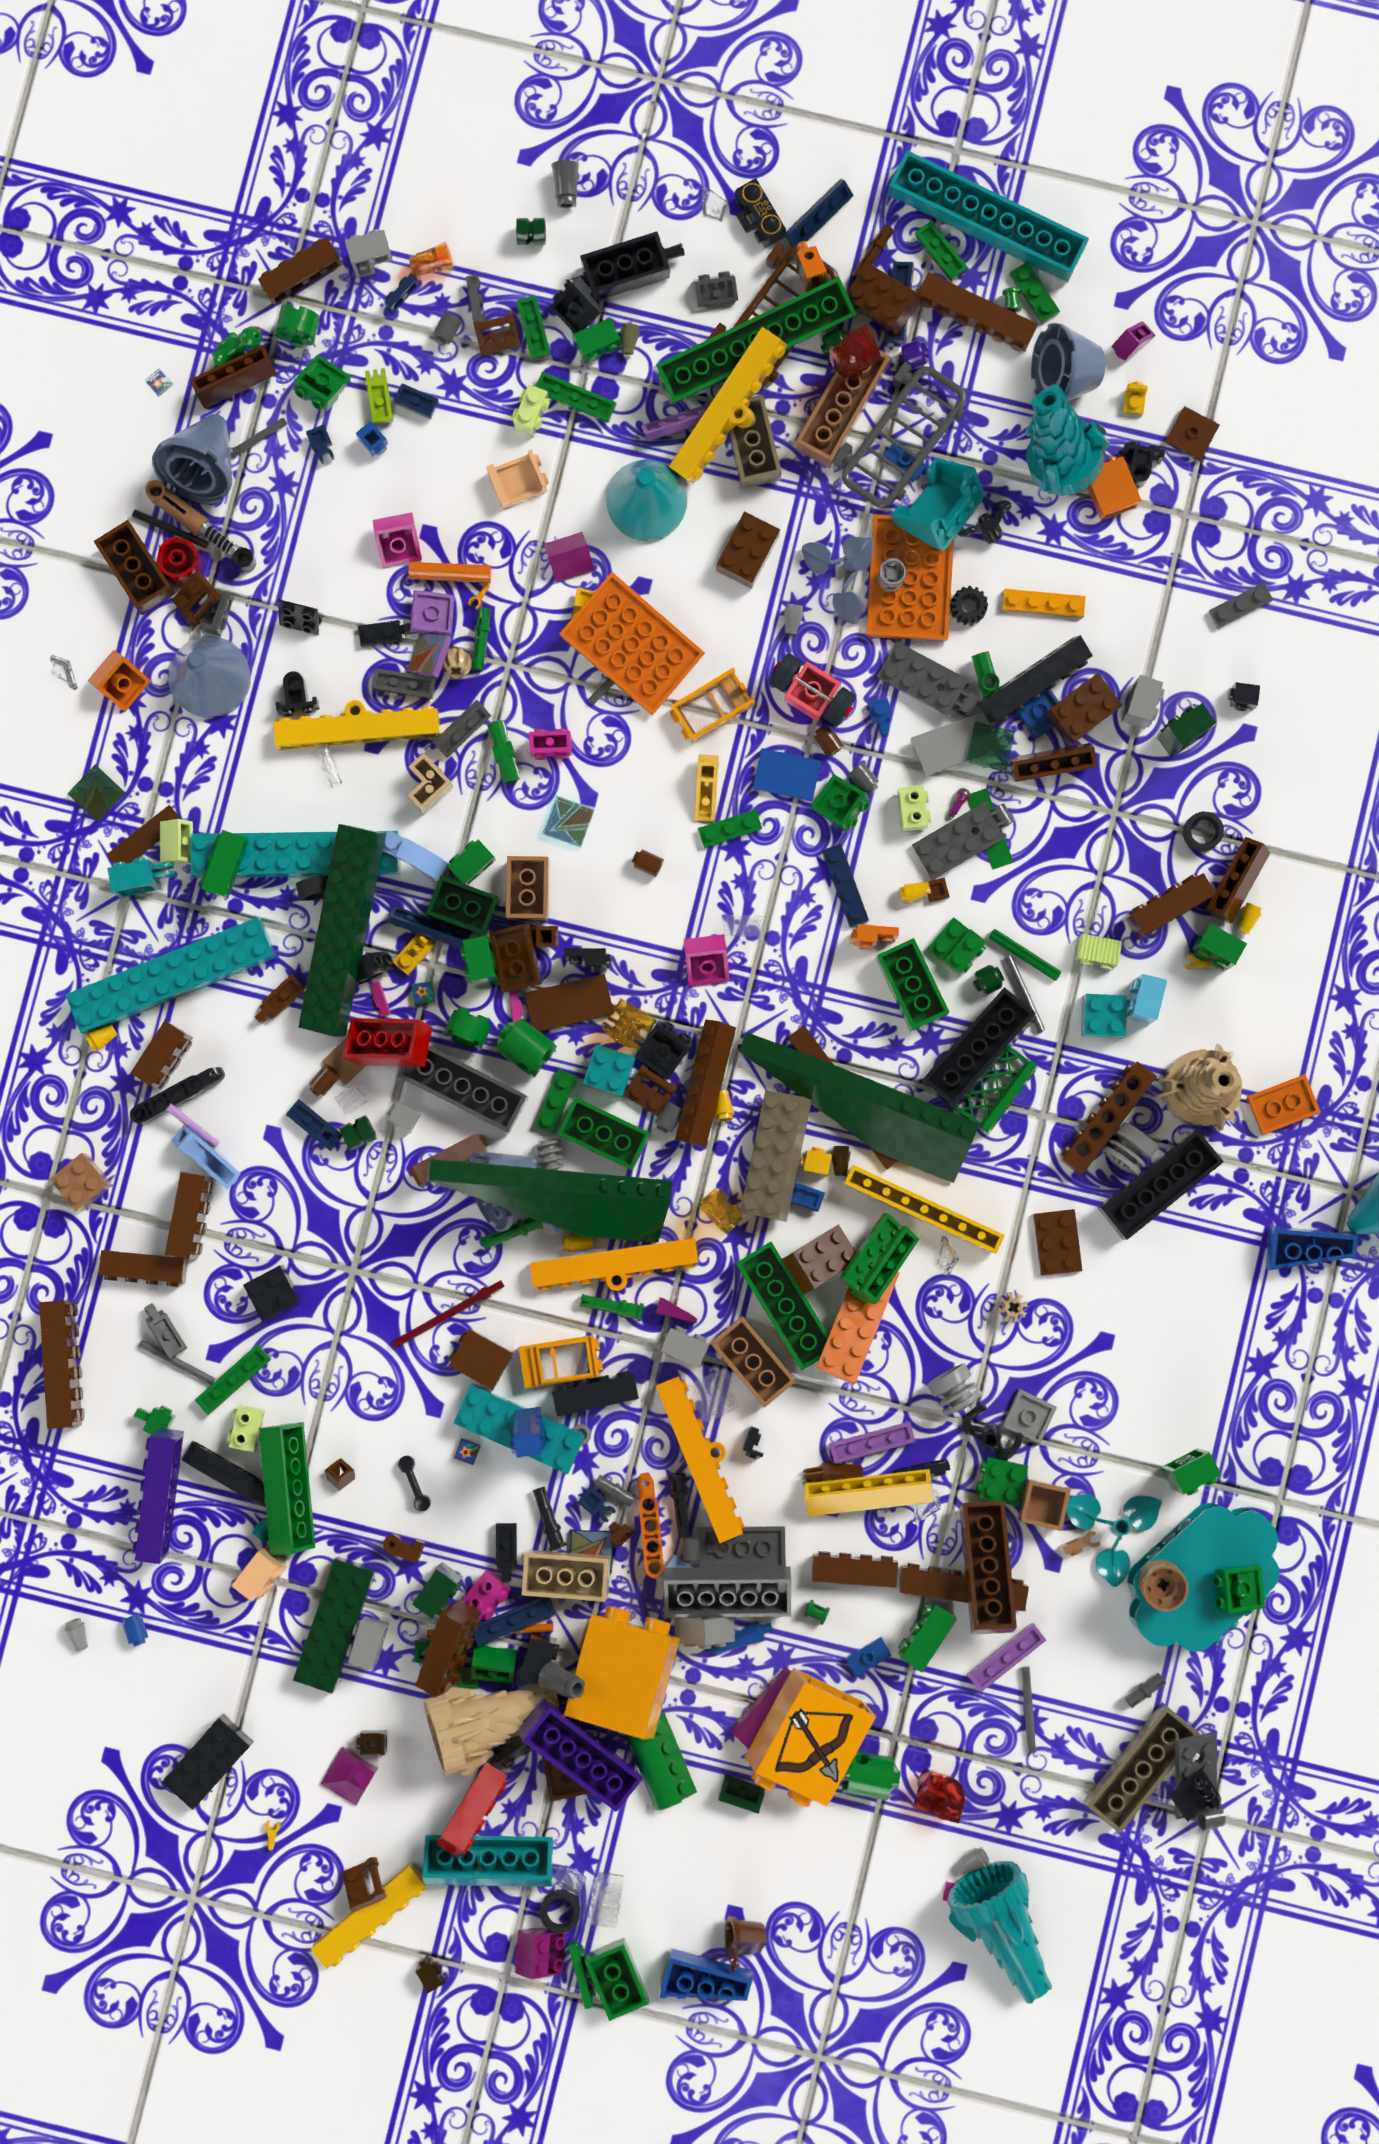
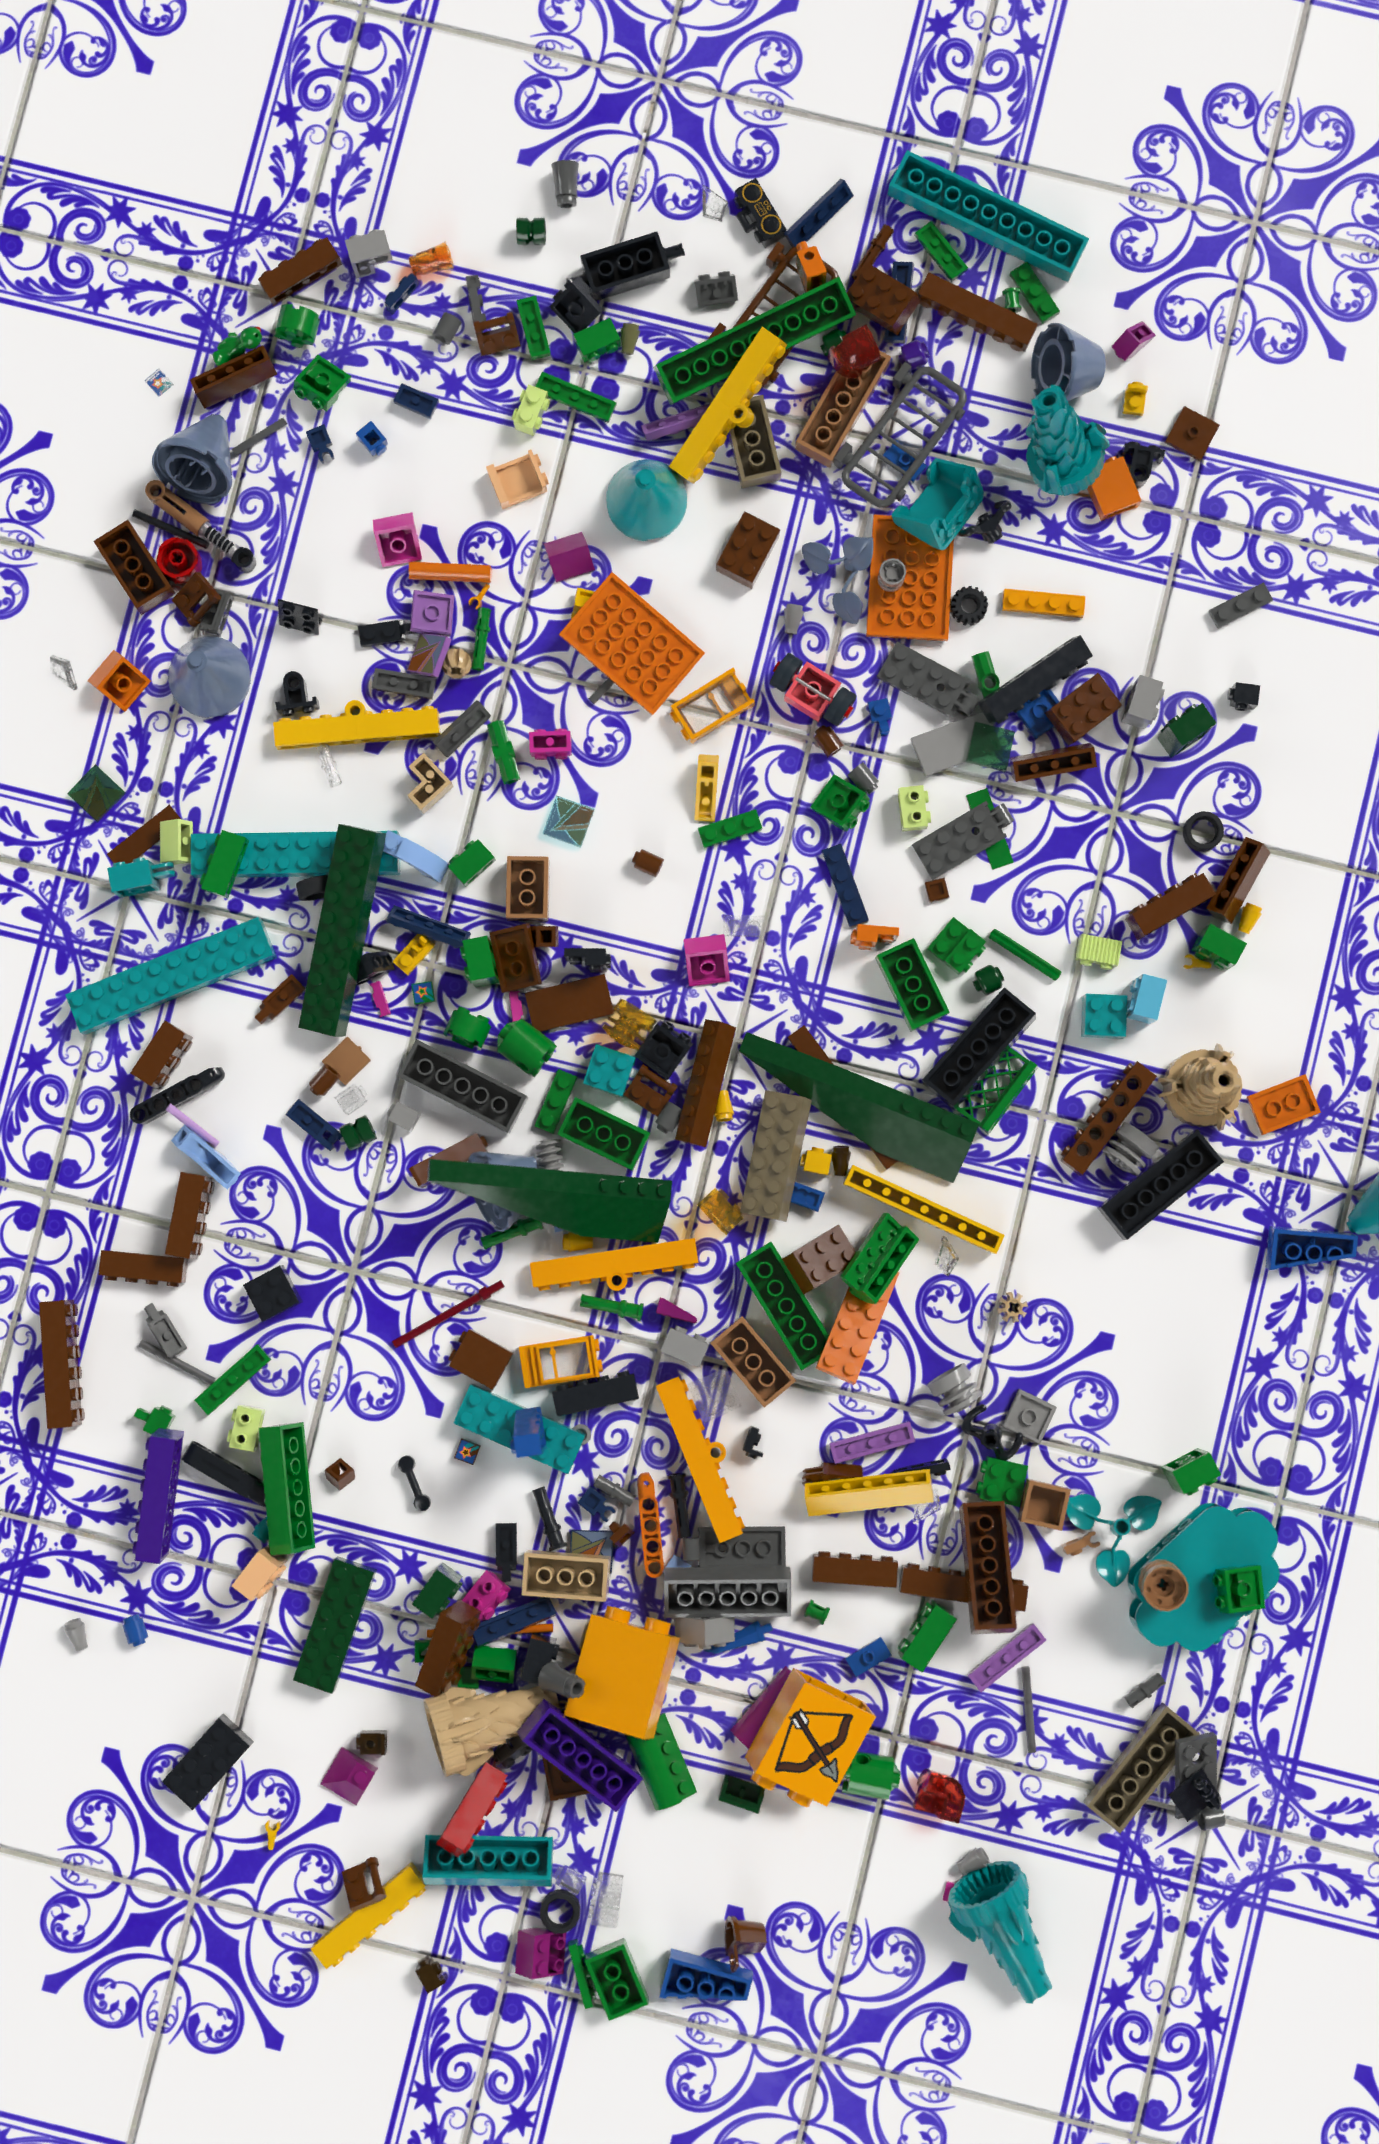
(81, 1182): medium nougat piece -> none
(100, 1037): yellow cone -> none
(368, 1642): light grey brick -> none
(379, 397): lime hinge -> none
(387, 1042): red brick -> none
(401, 1548): reddish brown leg -> none
(463, 906): dark green brick -> none
(786, 774): blue tile -> none
(914, 891): yellow cone -> none
(961, 797): magenta piece -> none
(1023, 991): flat silver bar -> none
(1057, 1242): reddish brown plate -> none

